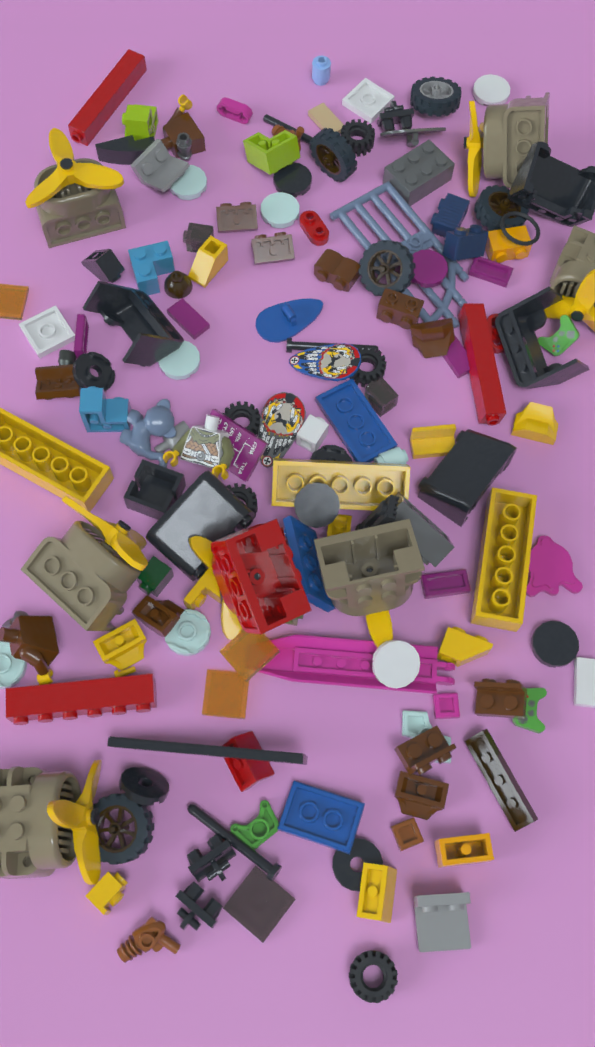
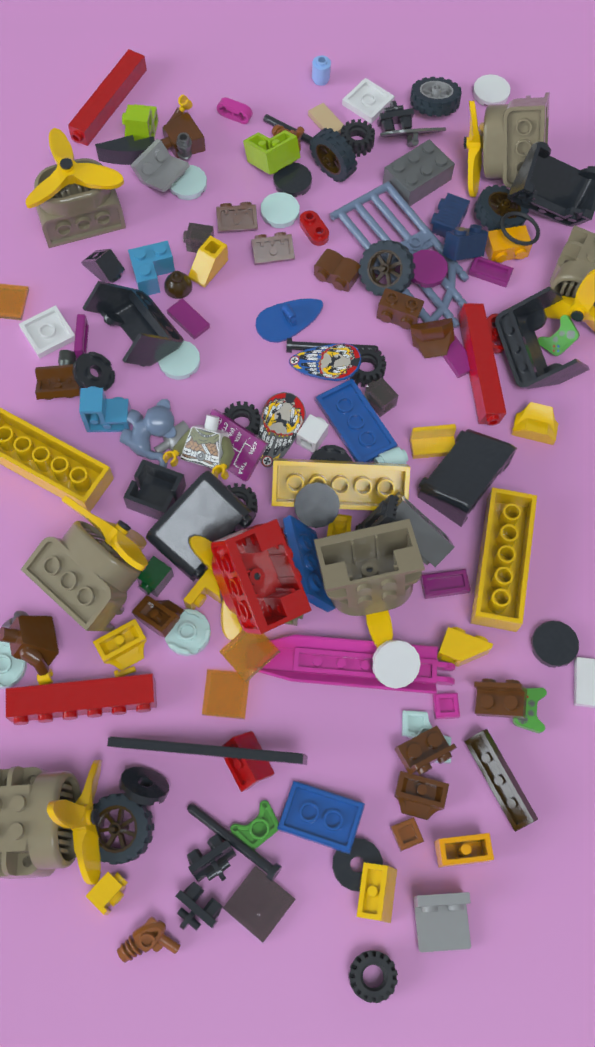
(551, 568): dark pink tile -> none

